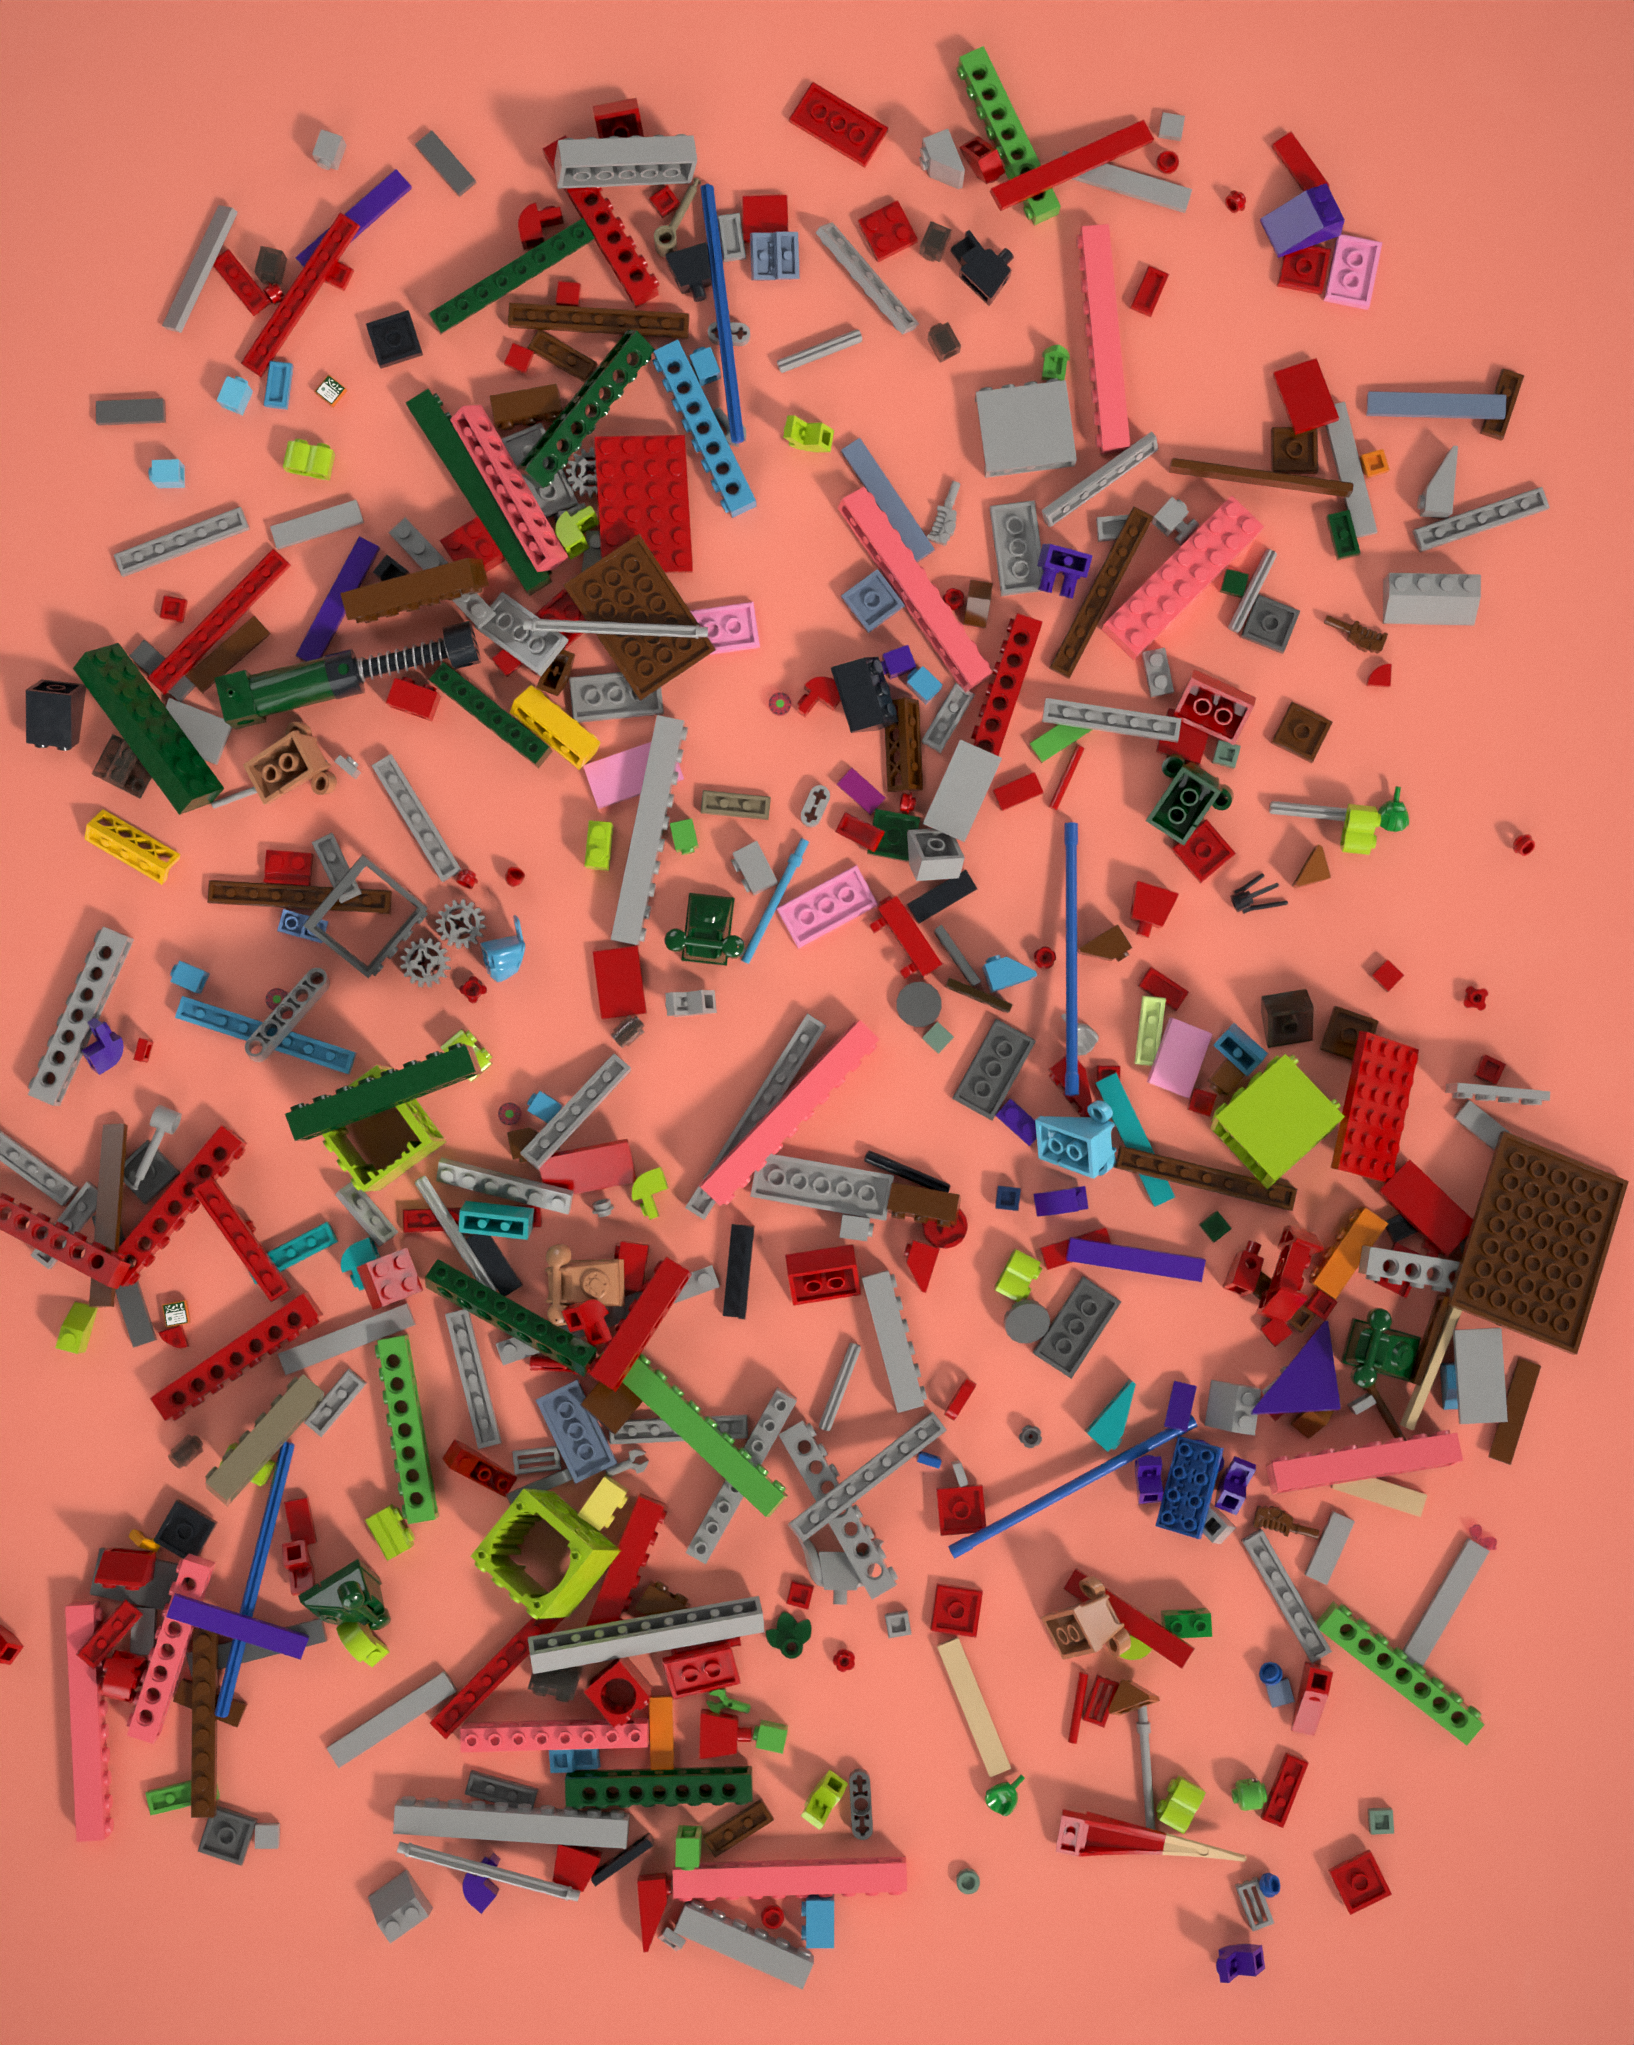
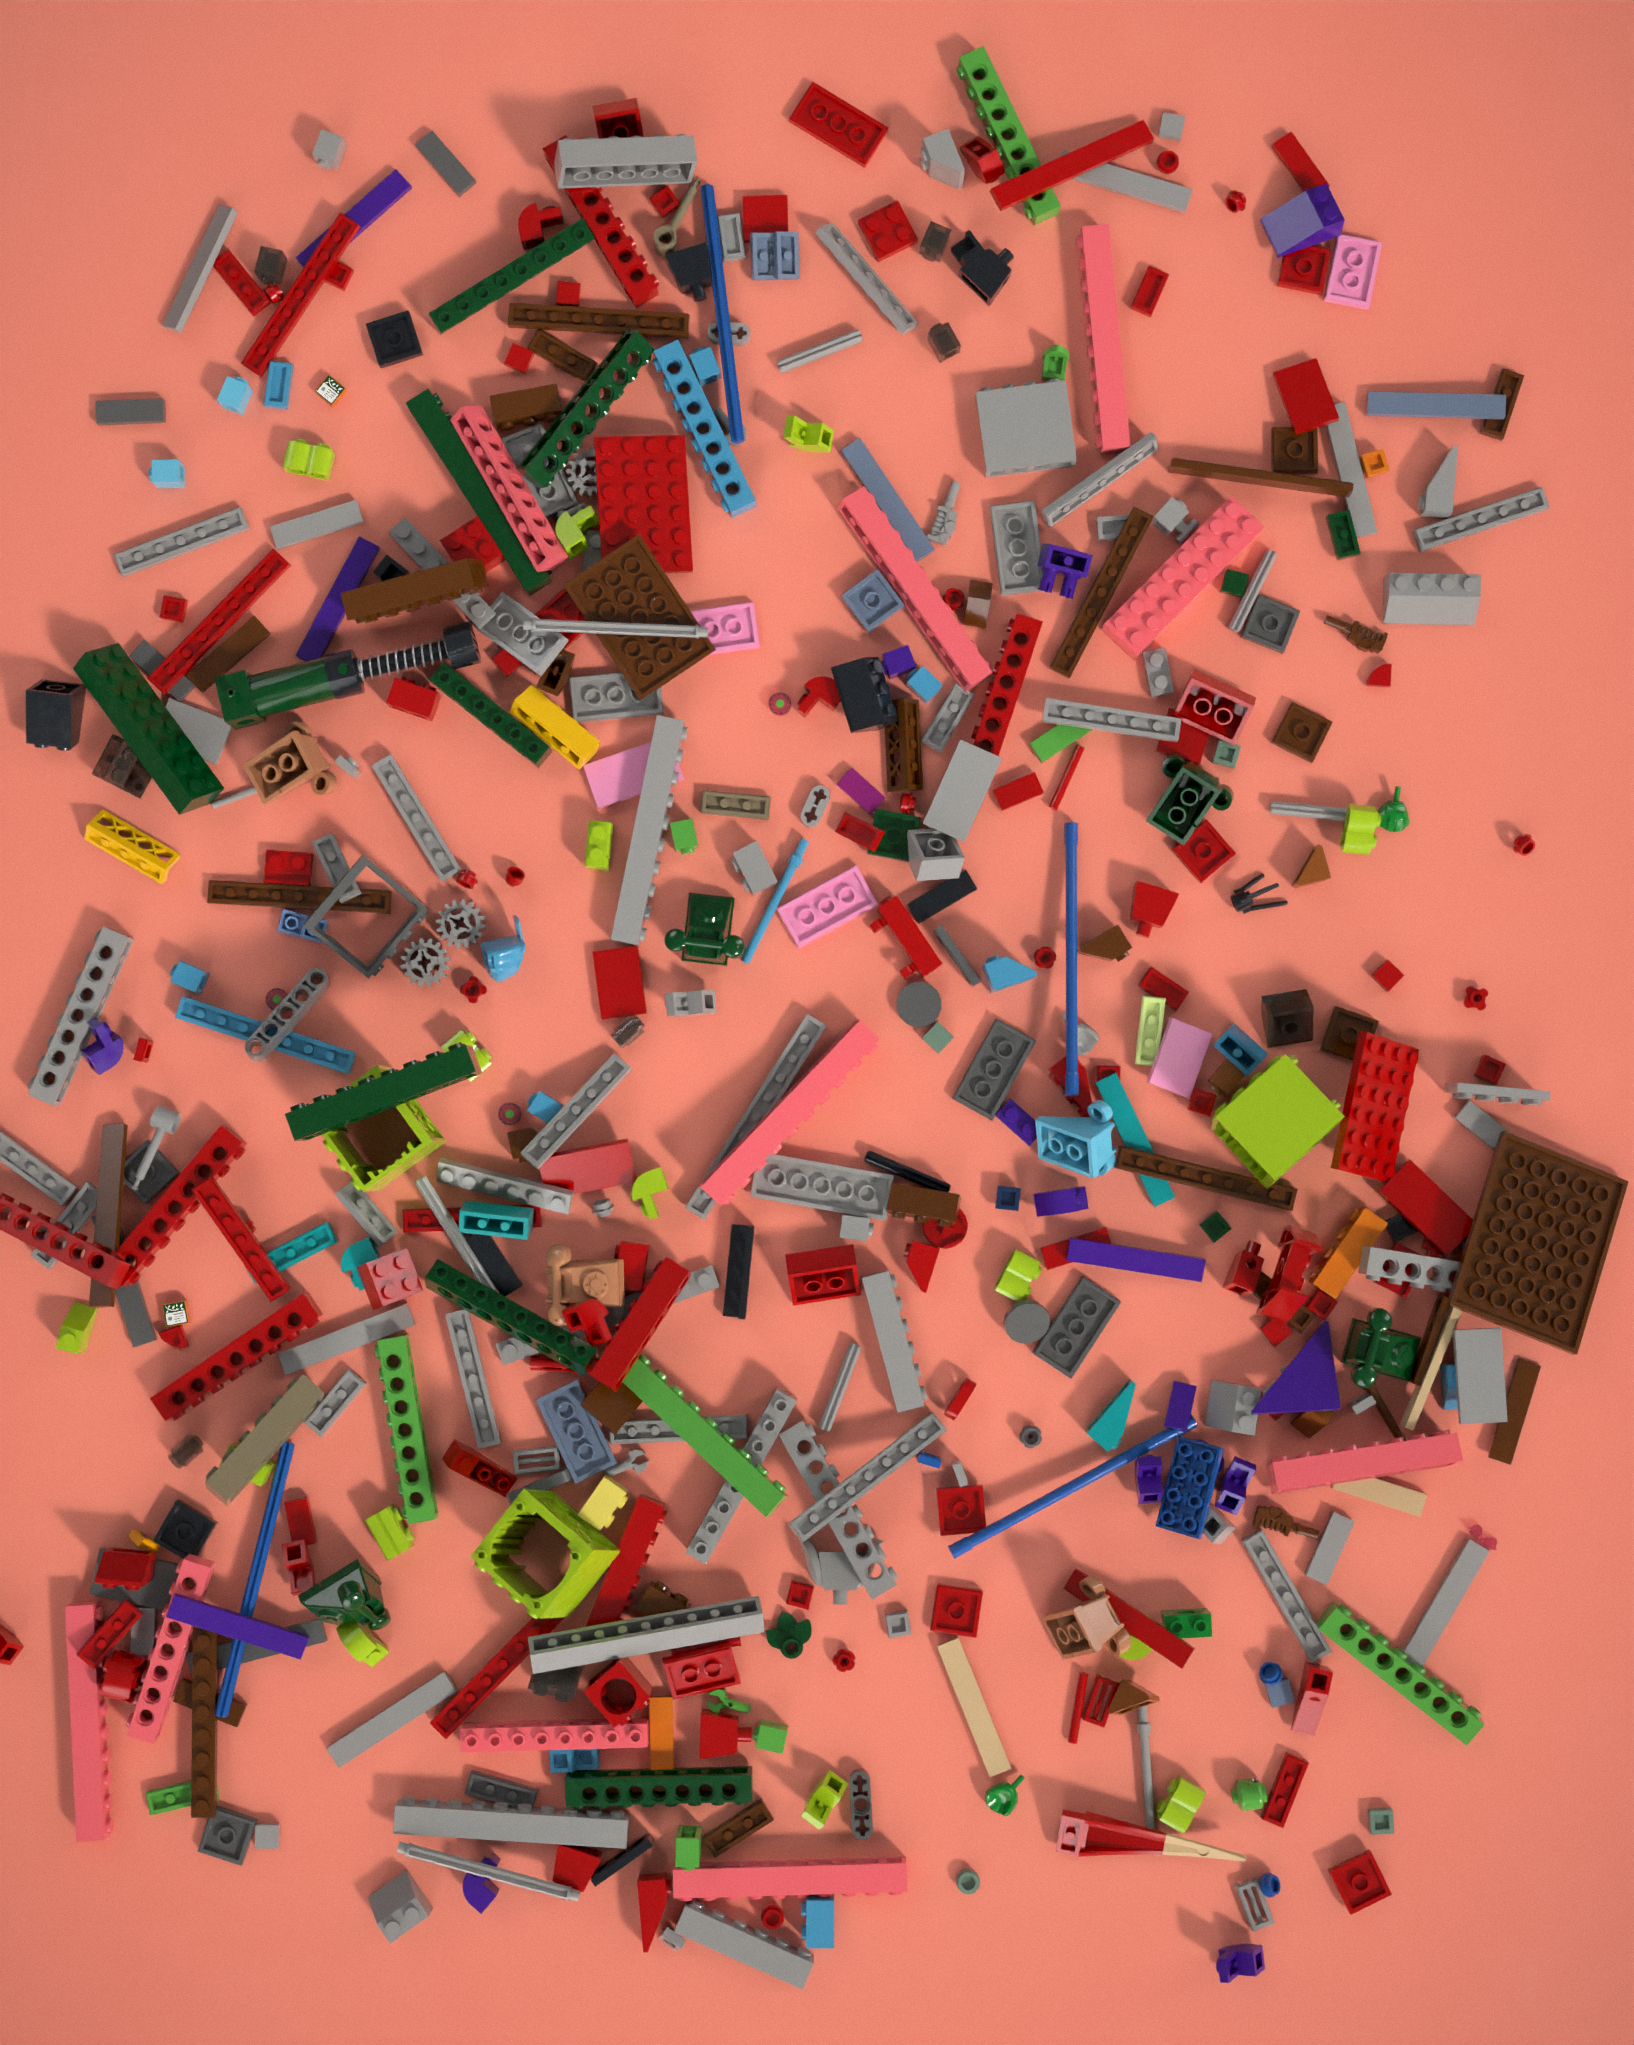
(978, 995): dark brown tile -> none

